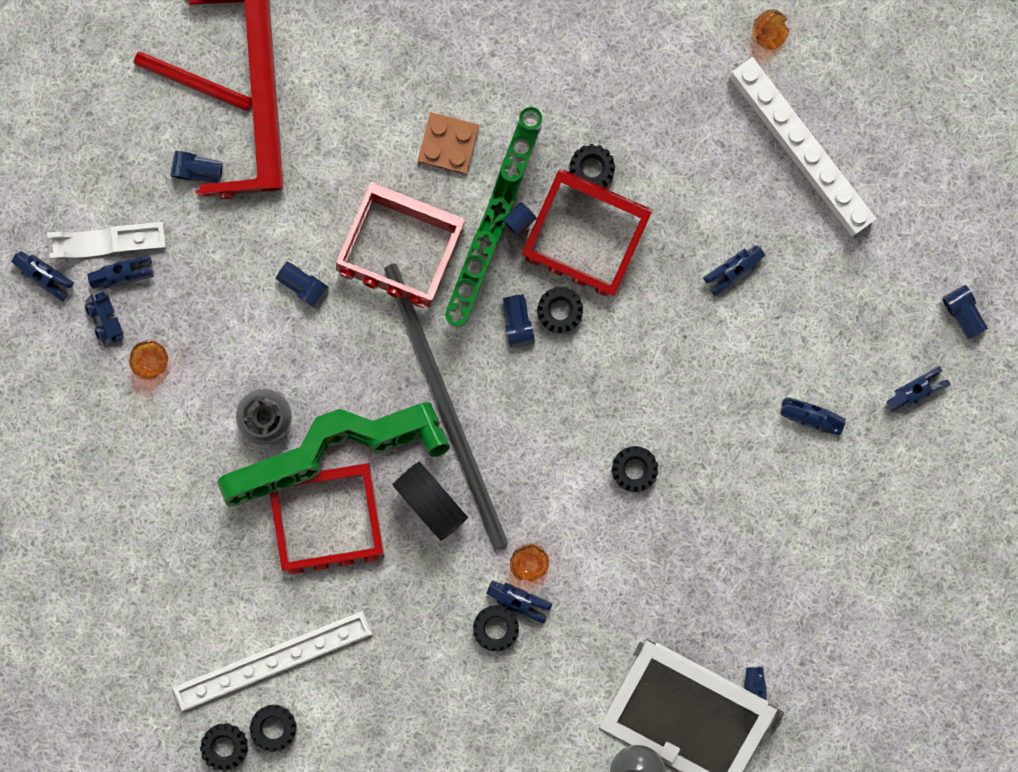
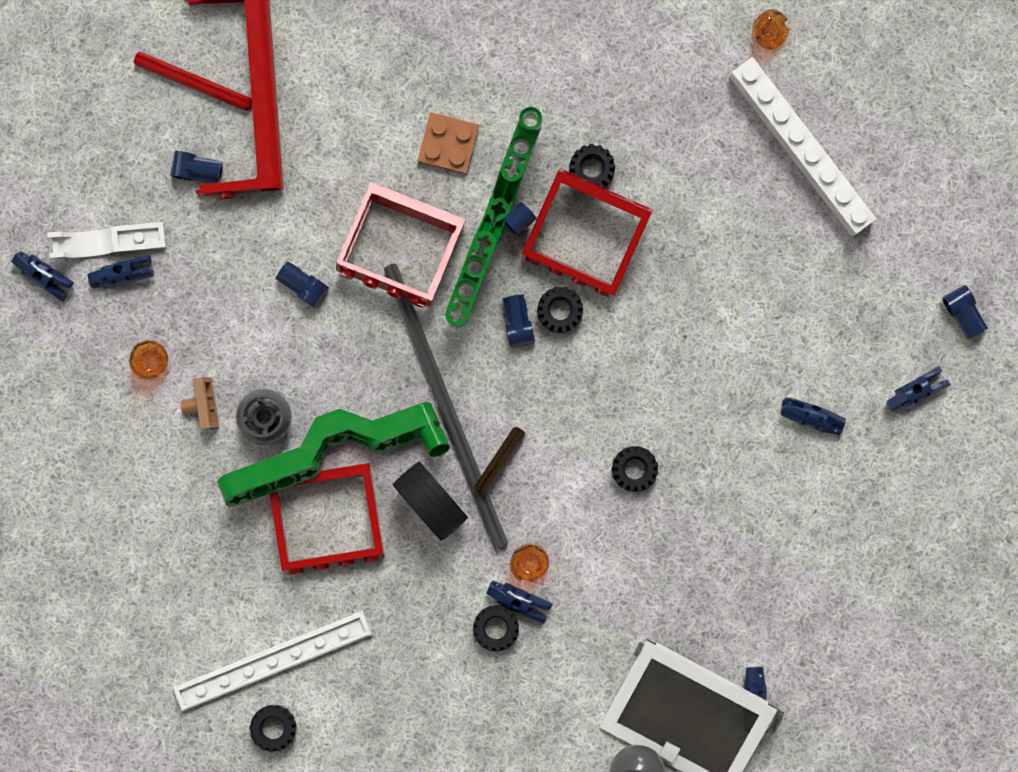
(98, 311): dark blue hinge -> none
(203, 403): none -> medium nougat tile
(217, 761): black tyre -> none
(500, 460): none -> dark brown axle
(745, 262): dark blue hinge -> none

